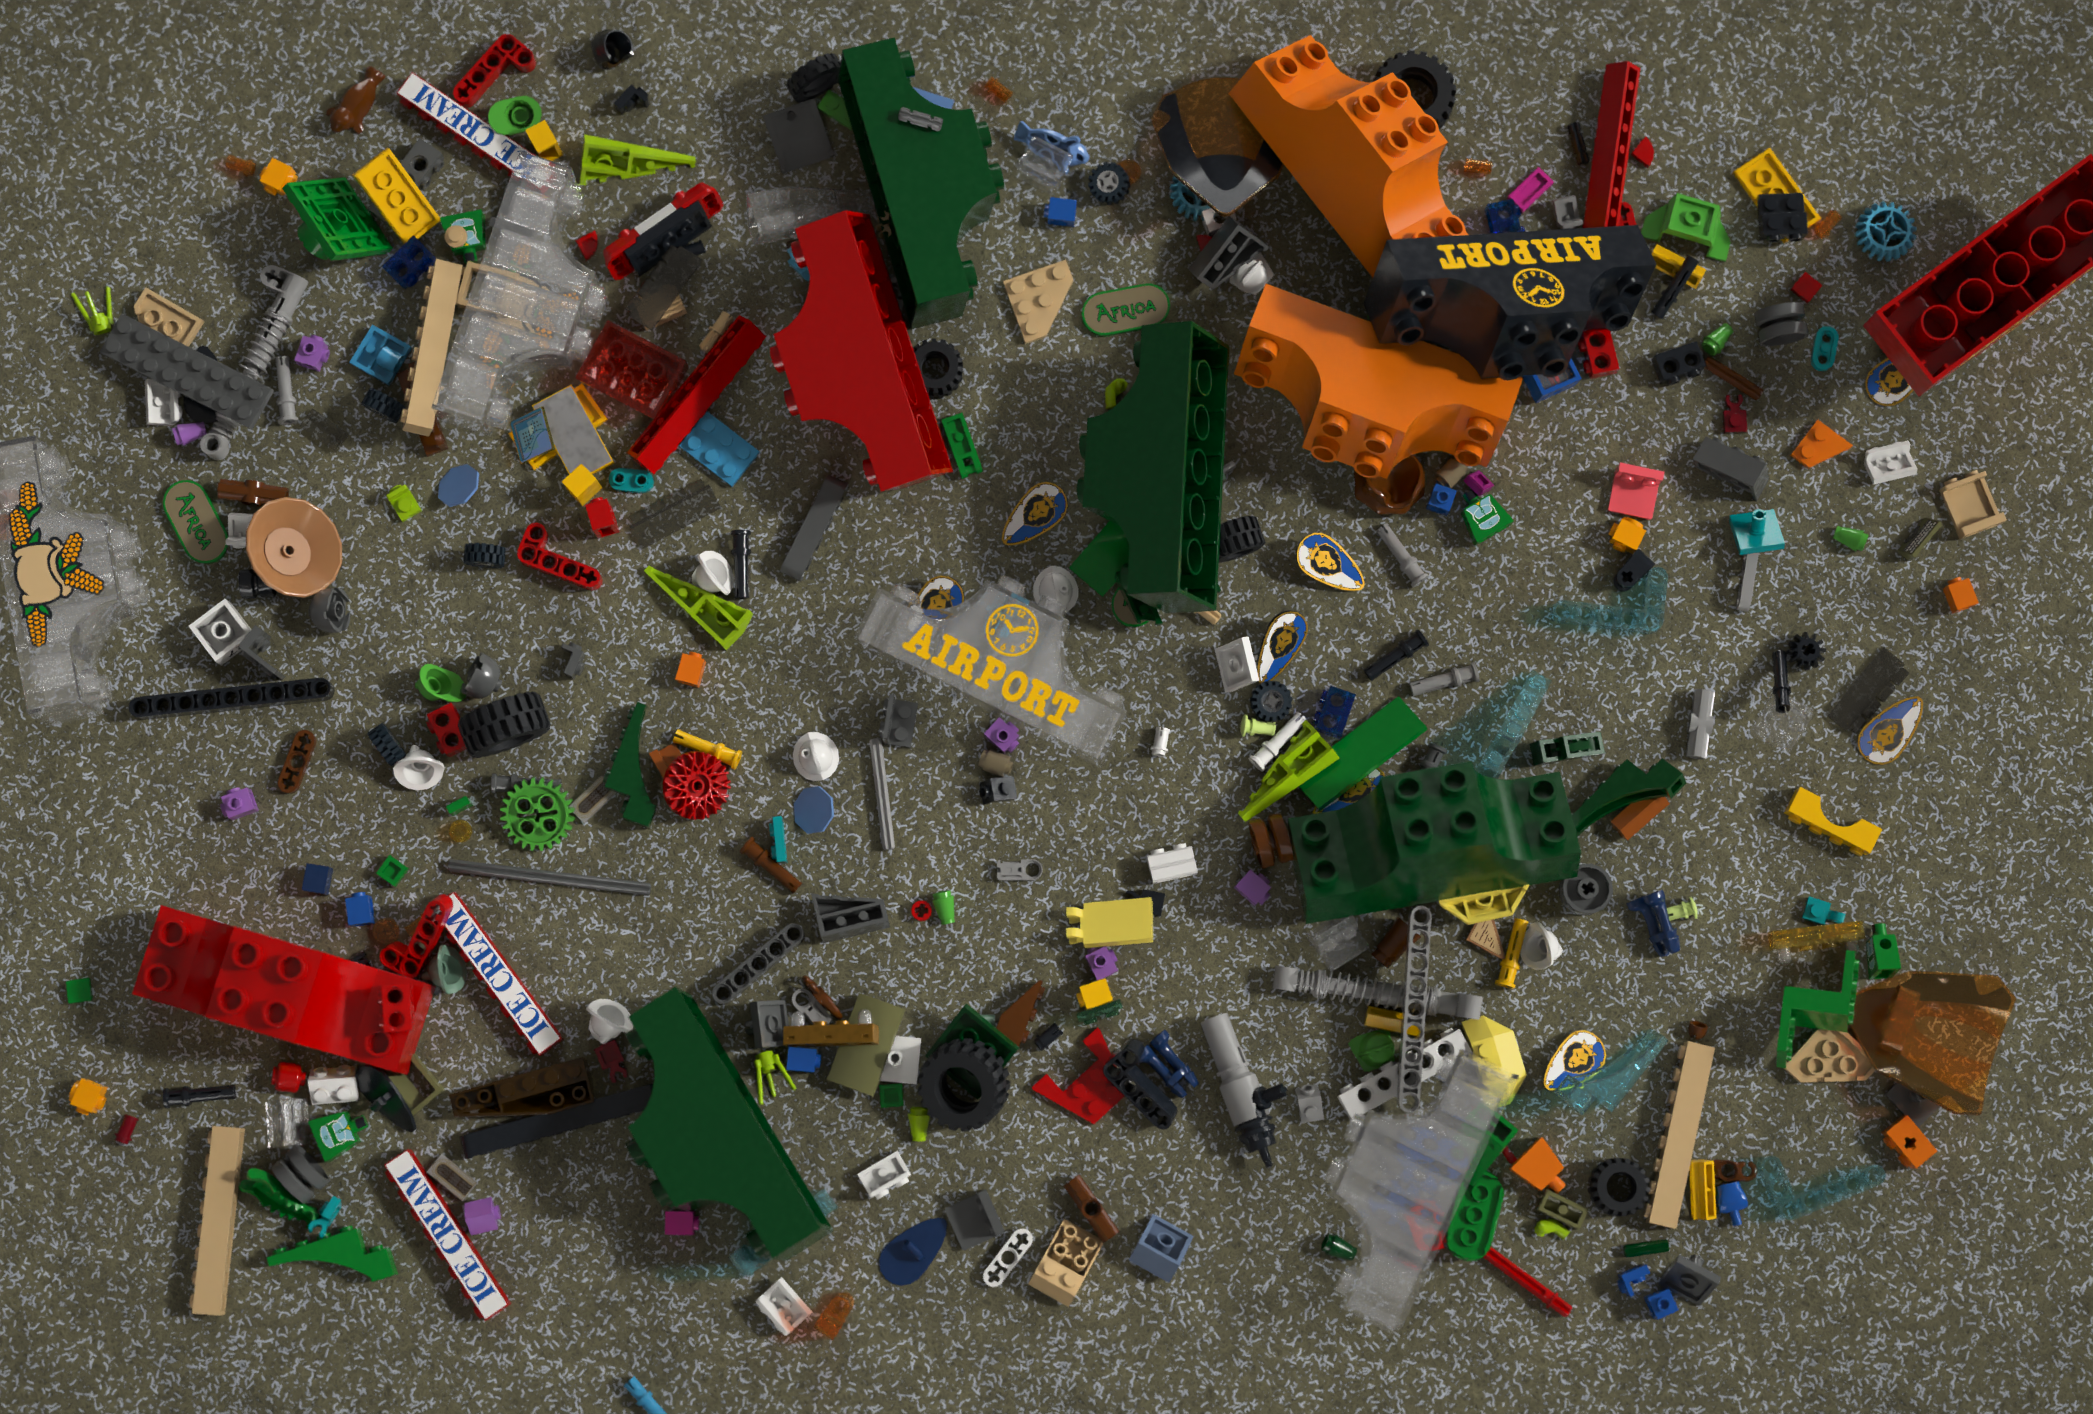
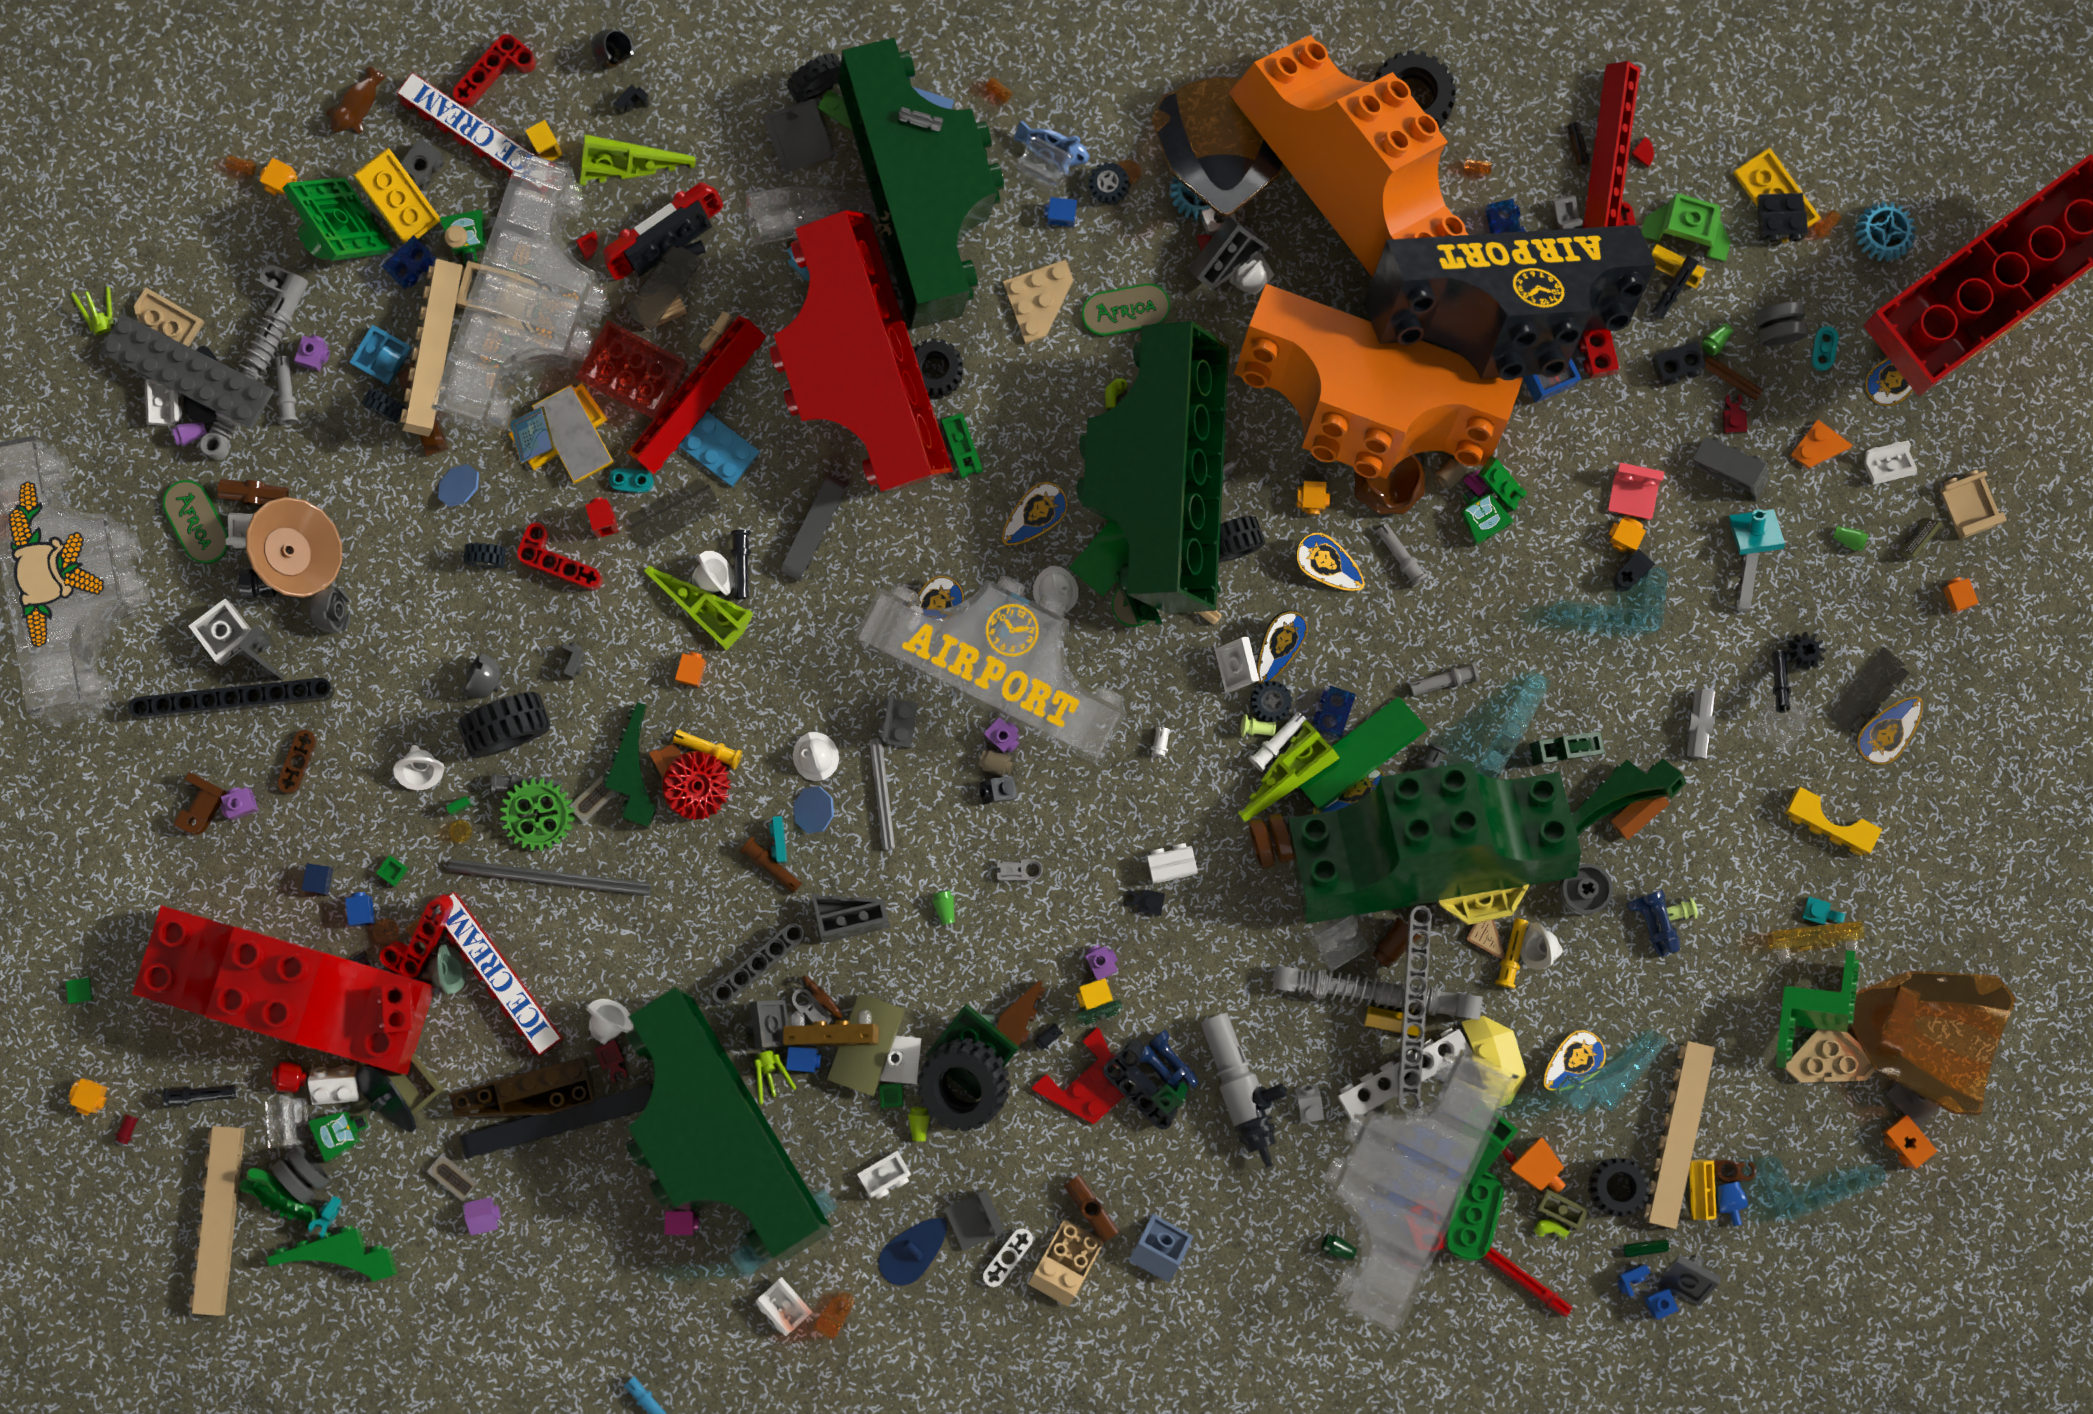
(202, 807): none -> reddish brown piece
(386, 744): black wheel -> none
(403, 502): lime bracket -> none
(439, 684): bright green piece -> none
(445, 732): red brick -> none
(447, 1234): brick -> none
(514, 115): bright green piece -> none
(581, 484): yellow panel -> none
(917, 905): red bush -> none
(1112, 923): light yellow tile -> none
(1170, 1098): none -> dark green bracket
(1254, 887): medium lavender brick -> none
(1313, 497): none -> light orange brick
(1373, 1049): bright green piece -> none
(1404, 650): black pin -> none
(1441, 499): blue brick -> none
(1502, 483): none -> green plate
(1531, 189): dark pink tile -> none
(1697, 1028): reddish brown hinge -> none
(1806, 287): red tile -> none
(1882, 953): green torso -> none

